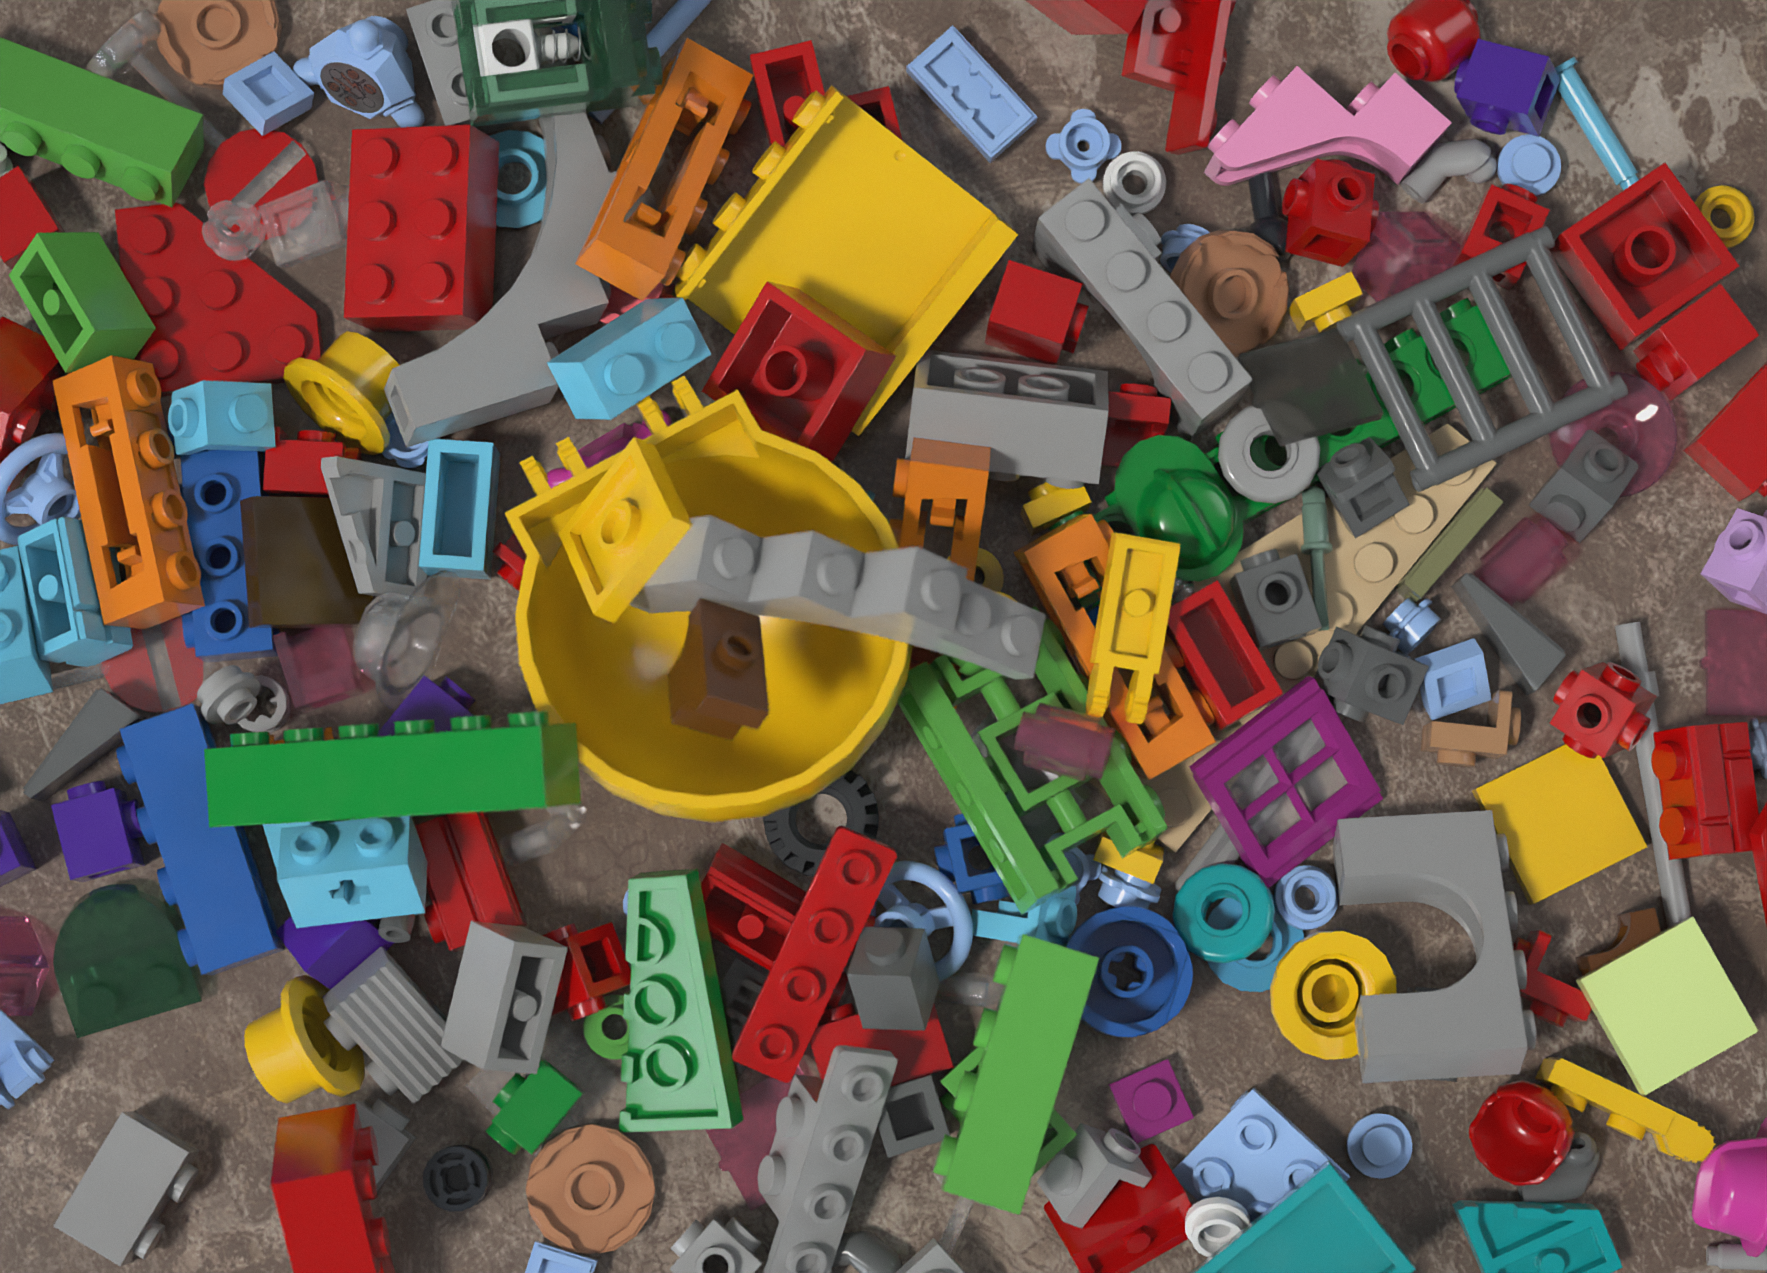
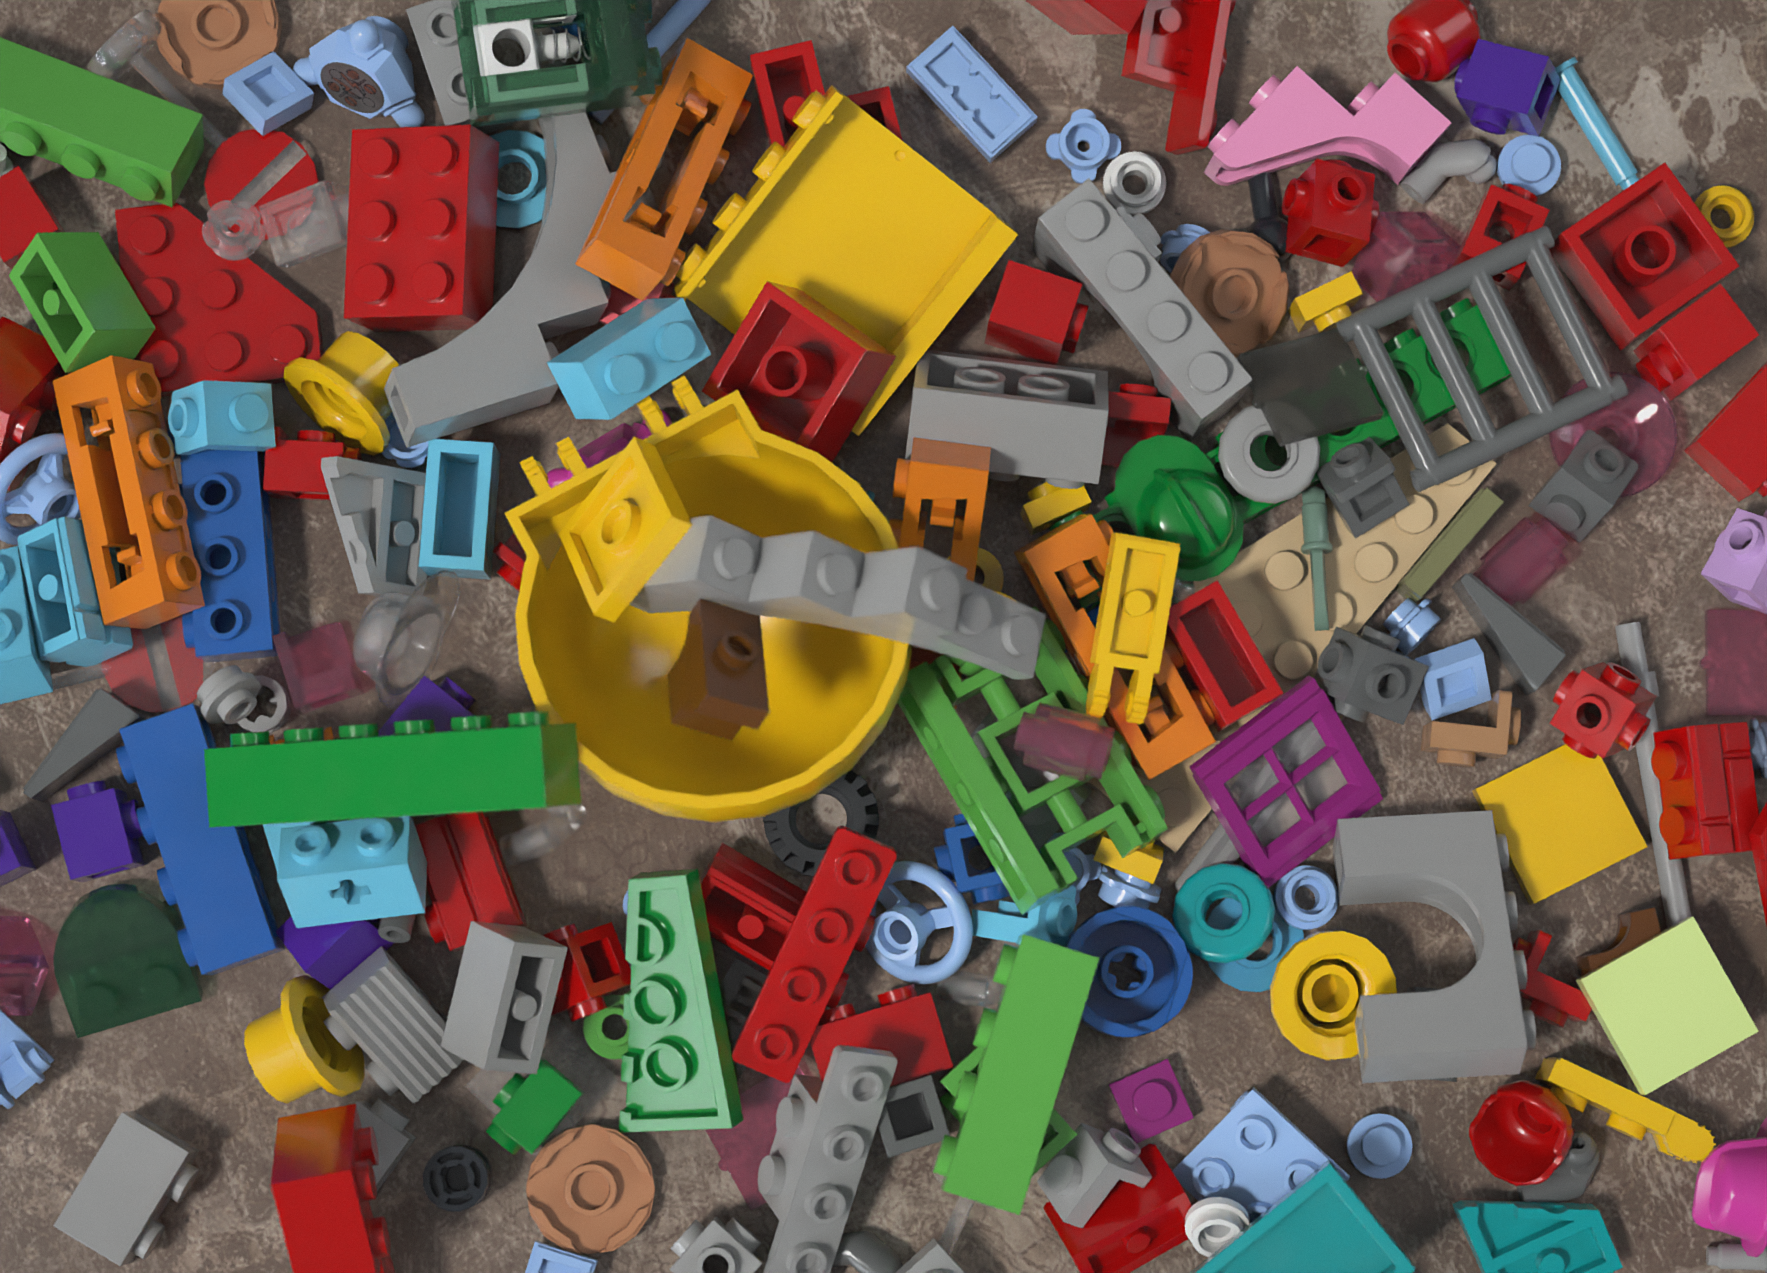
(297, 565): dark brown tile -> none
(893, 978): dark grey brick -> none
(1274, 599): dark grey brick -> none

